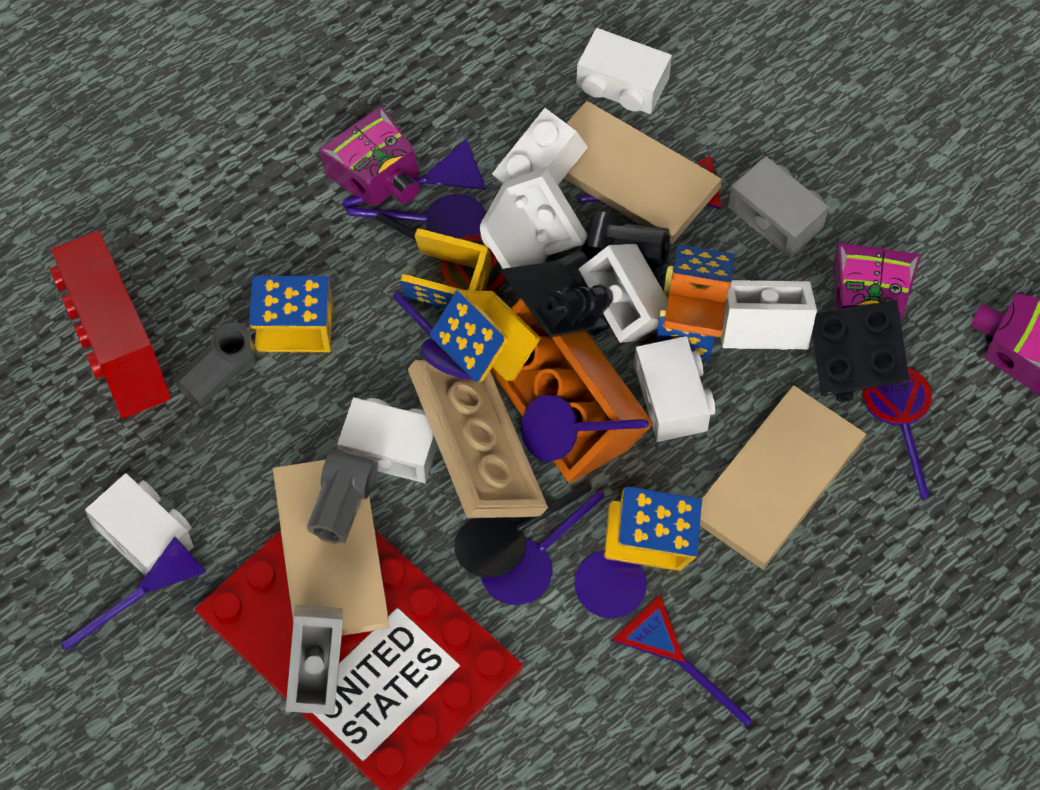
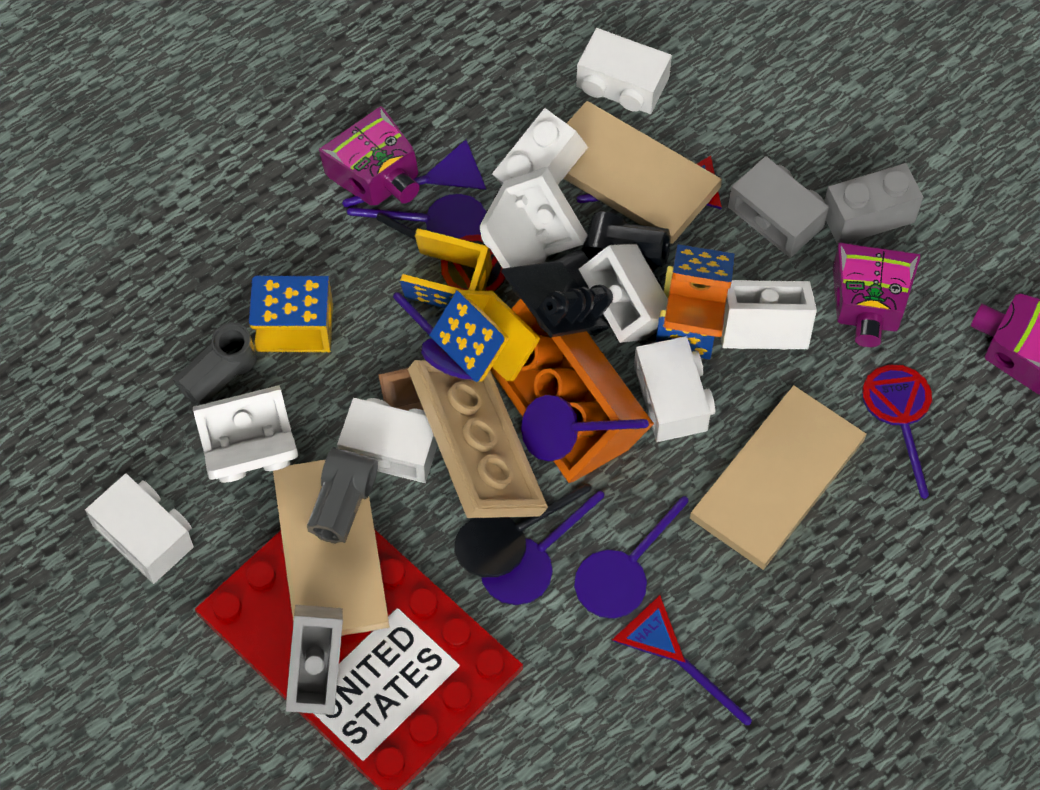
(108, 324): red wedge -> none
(171, 567): dark purple piece -> none
(245, 434): none -> white bracket
(399, 390): none -> medium nougat slope
(653, 529): piece -> none
(859, 349): black hinge -> none
(872, 204): none -> light grey brick

